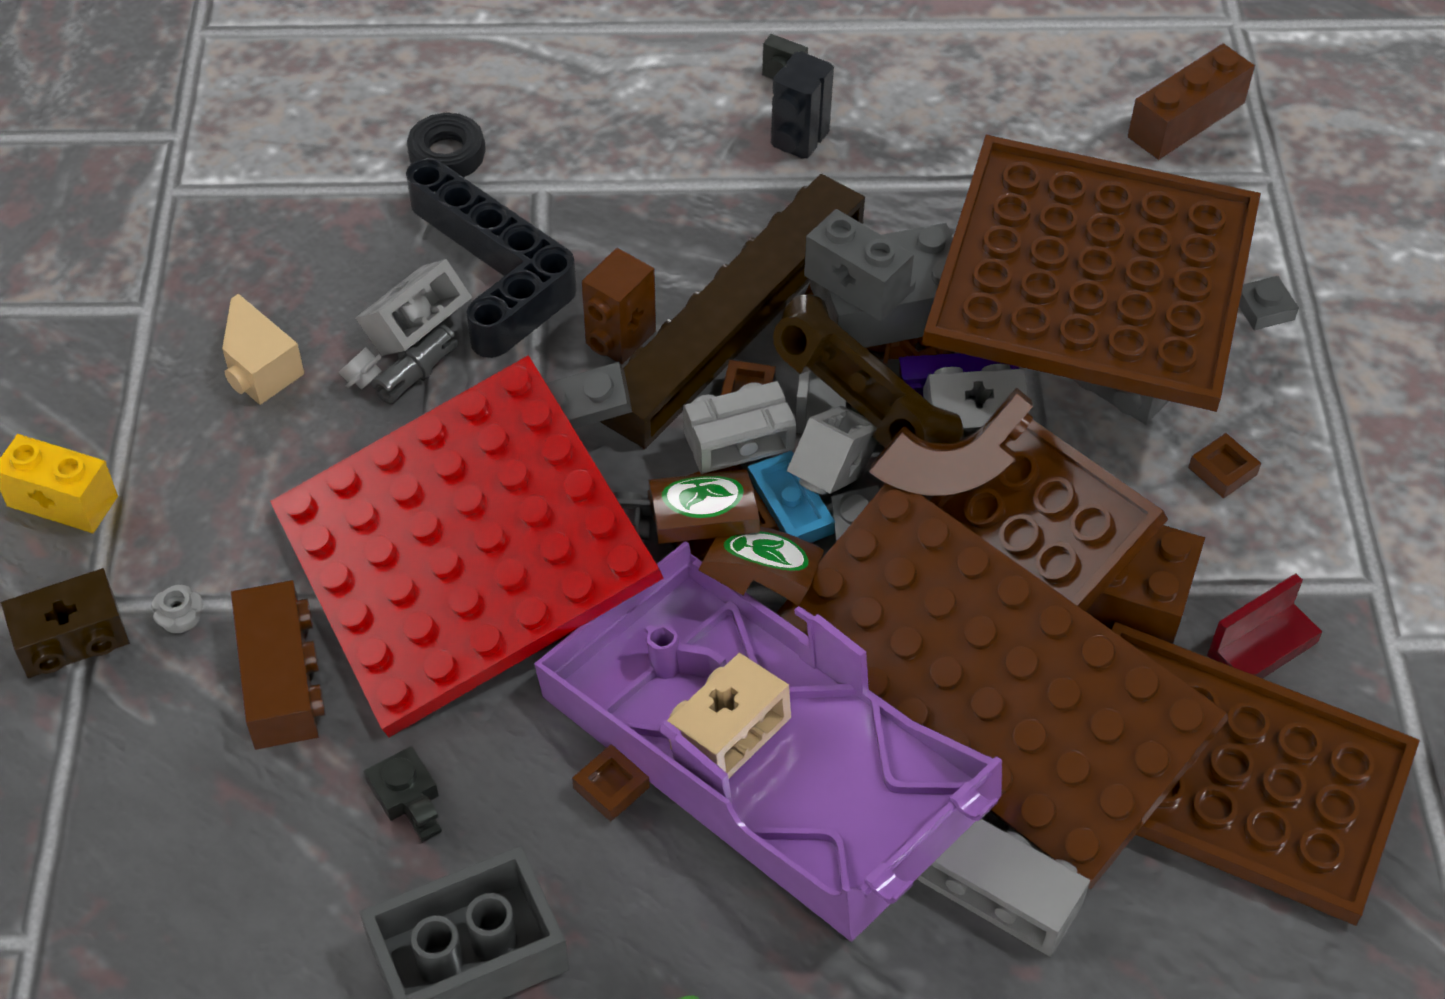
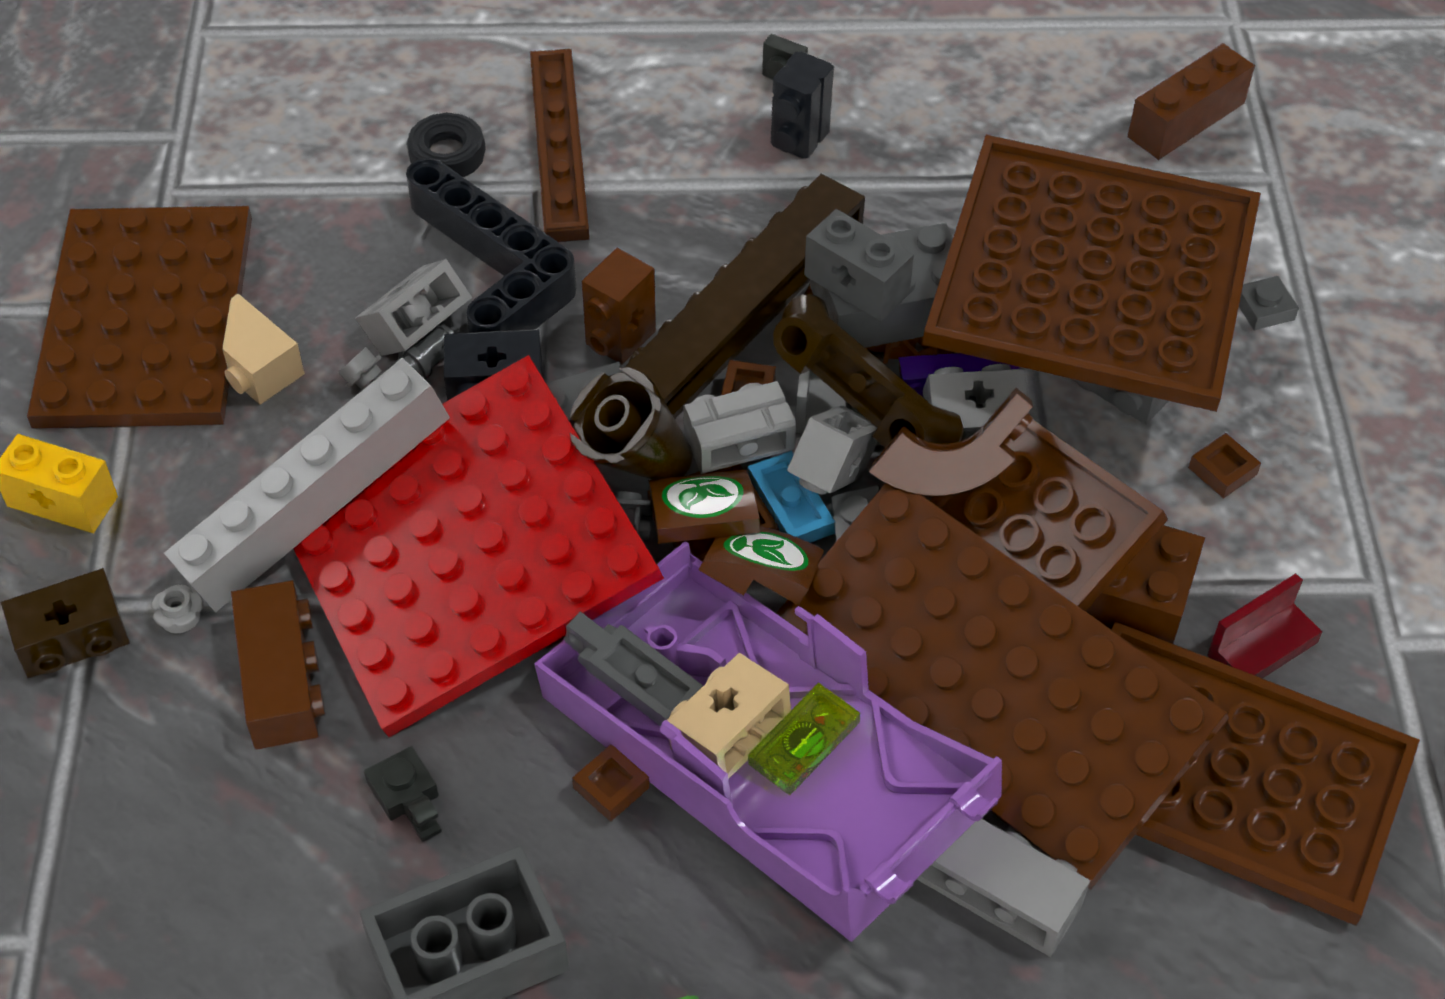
(141, 318): none -> reddish brown plate
(308, 484): none -> light grey brick
(478, 355): none -> black brick
(559, 146): none -> reddish brown tile
(629, 427): none -> dark brown cone
(630, 667): none -> dark grey hinge
(804, 738): none -> clear neon green tile

